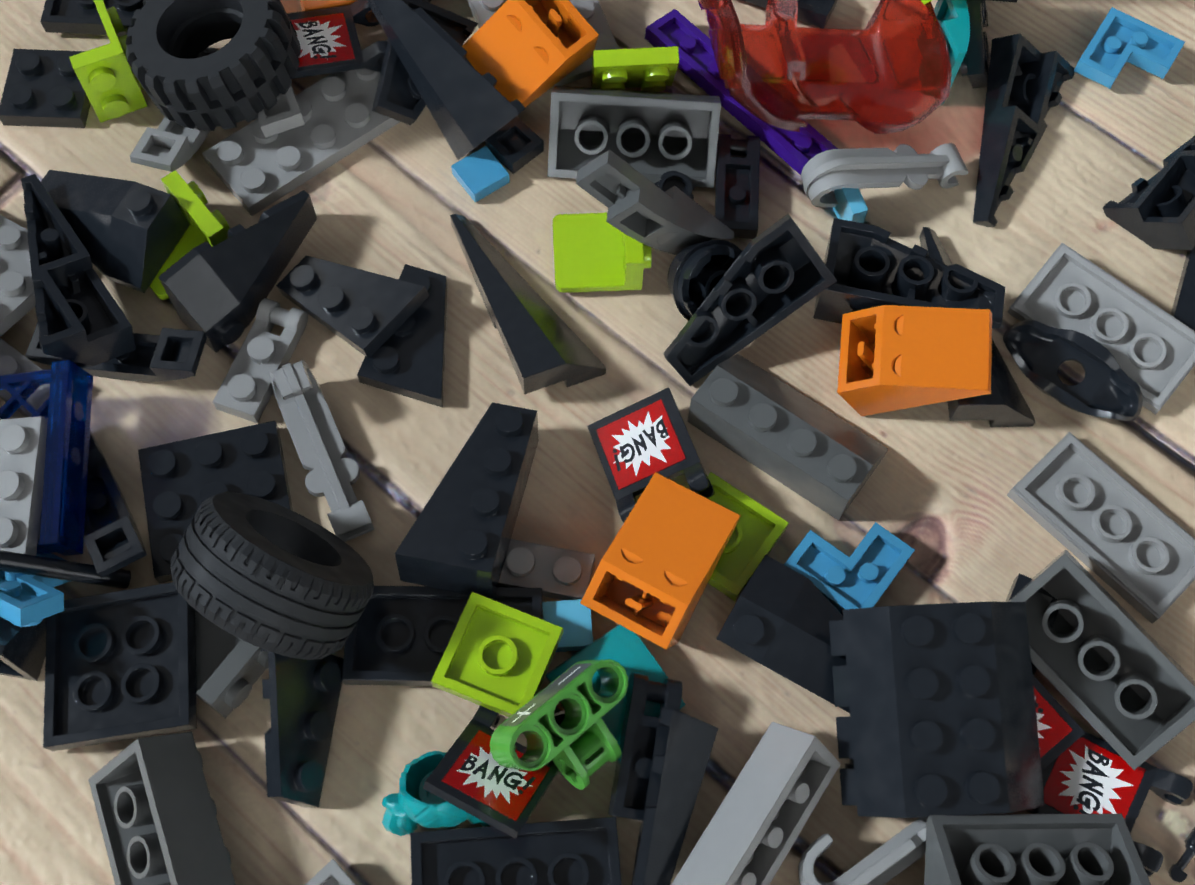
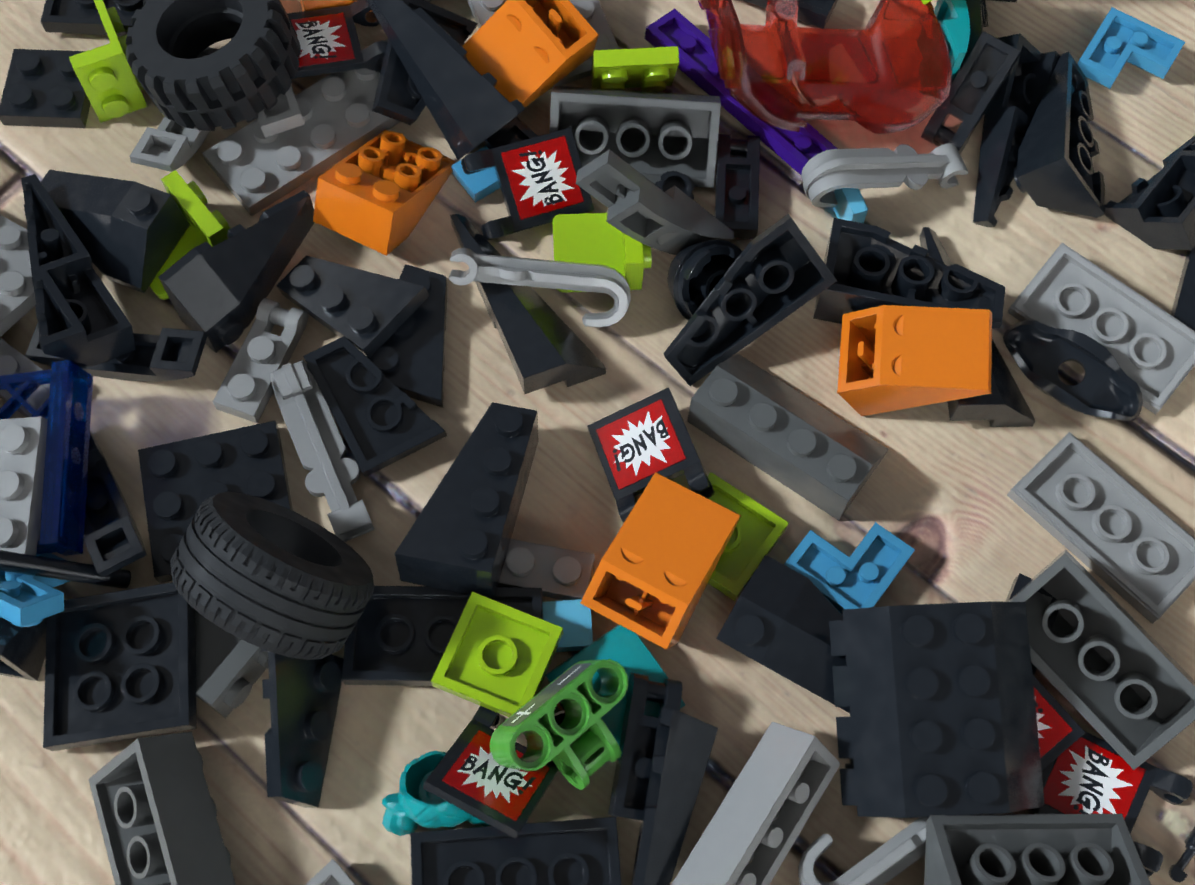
(369, 409): none -> black wing
(381, 190): none -> orange slope
(535, 181): none -> flag
(547, 275): none -> light grey piece
(972, 91): none -> black plate
(1059, 147): none -> black wedge

